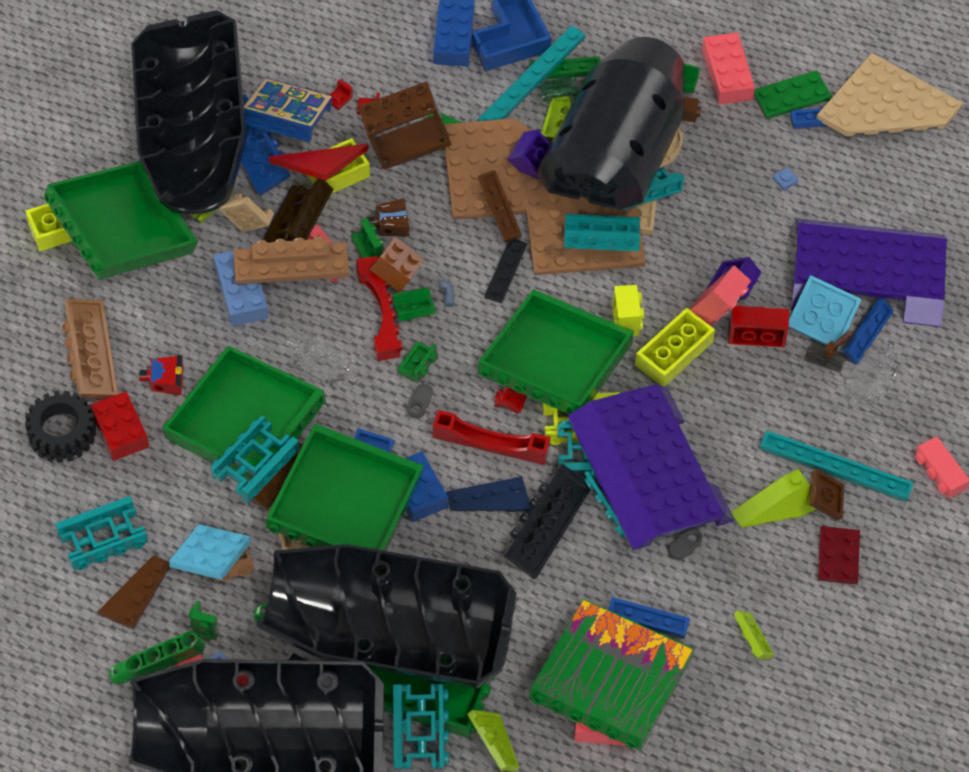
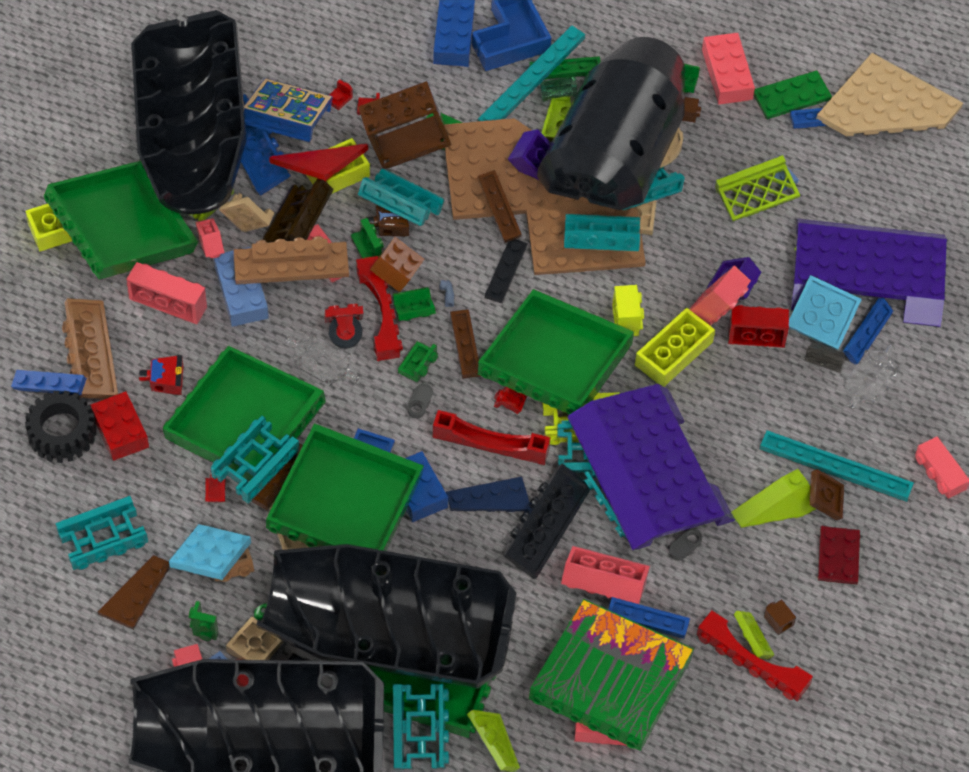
(48, 382): none -> blue plate
(164, 650): green piece -> none
(166, 293): none -> coral brick
(210, 238): none -> coral brick
(215, 490): none -> red bracket
(253, 643): none -> tan piece
(345, 327): none -> plate
(401, 197): none -> teal fence
(465, 343): none -> reddish brown plate
(605, 575): none -> coral brick
(748, 177): none -> lime fence
(779, 616): none -> reddish brown brick
(790, 681): none -> red arch
(832, 347): reddish brown piece -> none

